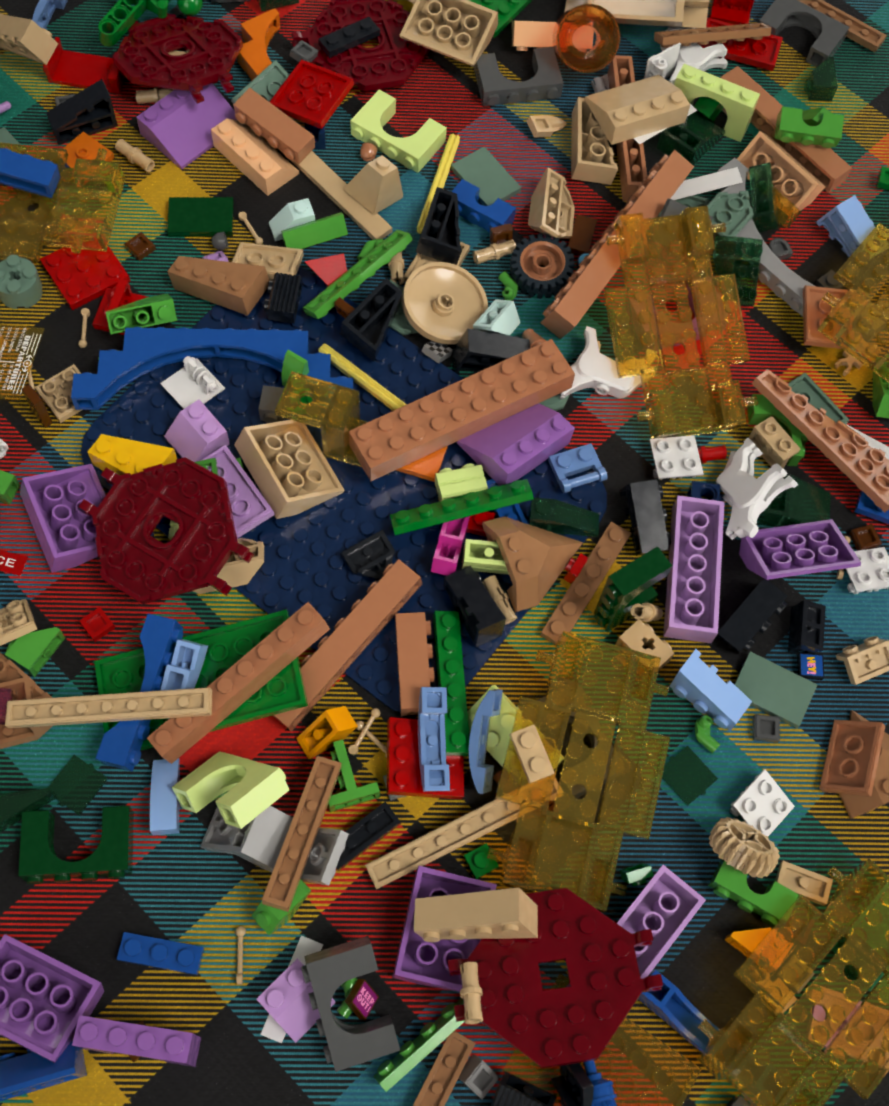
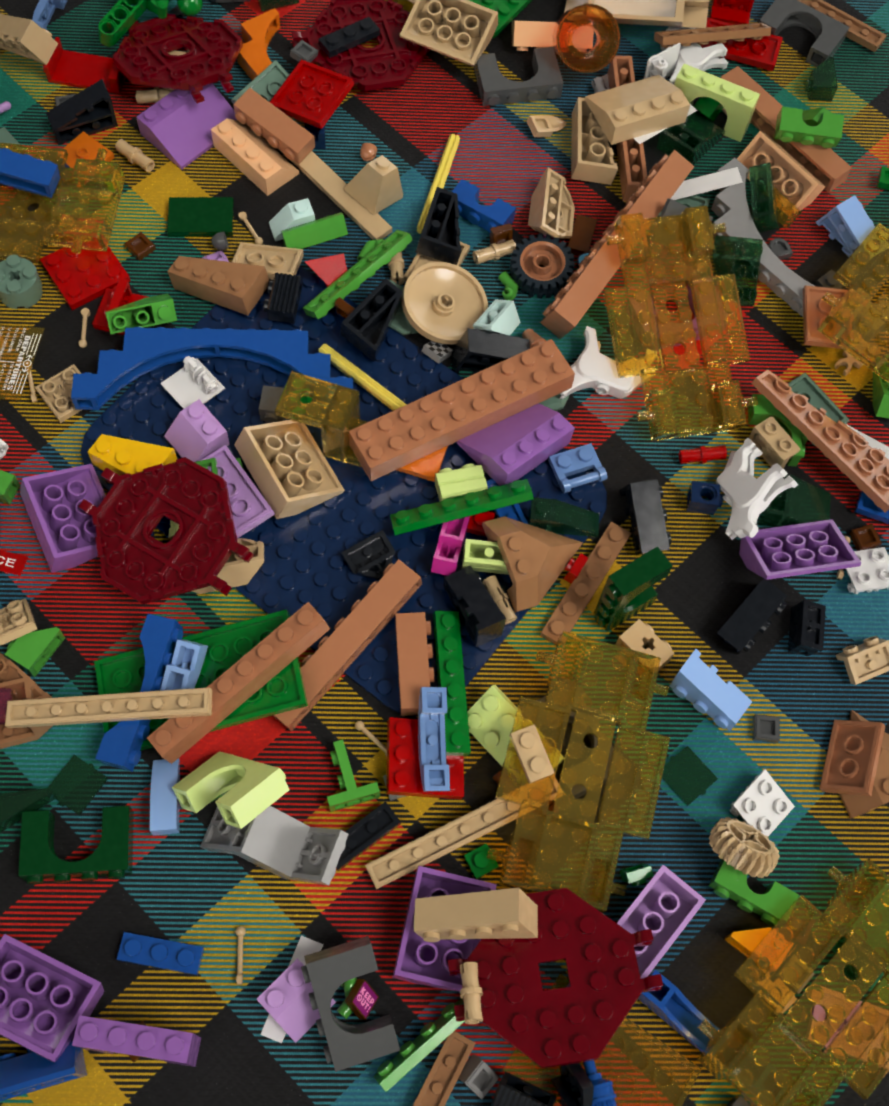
(37, 406): reddish brown tile -> none
(97, 624): red plate -> none
(272, 918): bright green slope -> none
(293, 363): bright green slope -> none
(301, 834): medium nougat plate -> none
(327, 728): light orange slope -> none
(353, 749): tan hinge -> none
(410, 151): yellowish green arch -> none
(483, 773): medium blue slope -> none
(487, 174): sand green tile -> none
(646, 612): tan pin -> none
(676, 457): white hinge -> none
(696, 570): lavender brick -> none
(702, 733): bright green arm -> none
(732, 210): sand green tile -> none
(775, 689): sand green tile -> none
(804, 882): tan plate -> none
(810, 666): tile -> none

